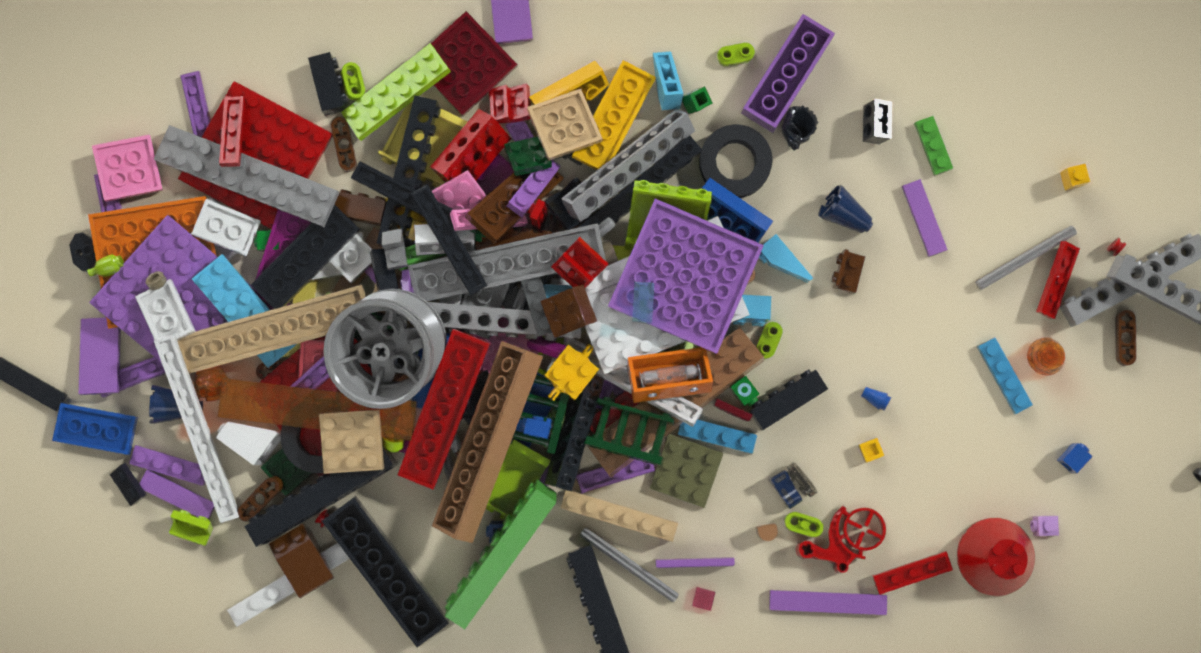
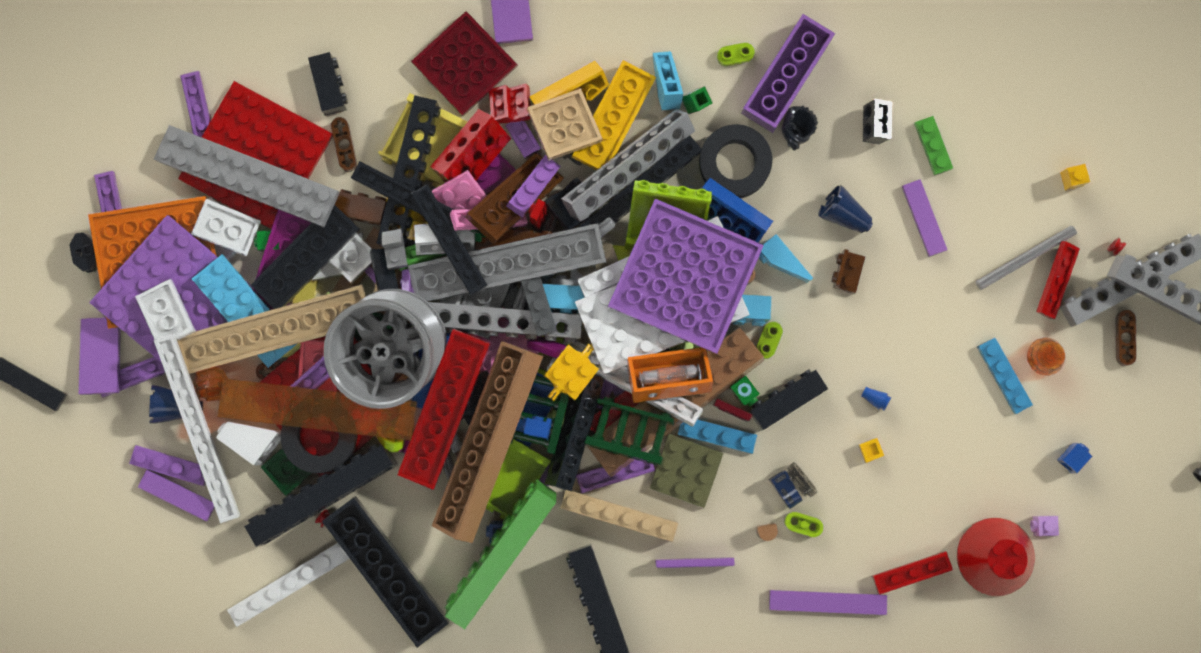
(95, 428): blue plate -> none
(107, 266): lime plant -> none
(127, 168): bright pink plate -> none
(127, 484): black plate -> none
(156, 280): dark tan tile -> none
(190, 527): lime bracket -> none
(232, 131): plate -> none
(268, 497): reddish brown beam -> none
(301, 560): reddish brown slope -> none
(351, 441): tan plate -> none
(352, 82): lime plate -> none
(395, 92): lime plate -> none
(527, 156): dark green plate -> none
(568, 311): reddish brown brick -> none
(579, 264): red slope -> none
(628, 564): light grey axle -> none
(643, 302): clear light blue plate -> none
(703, 598): clear pink tile -> none
(837, 552): red piece -> none

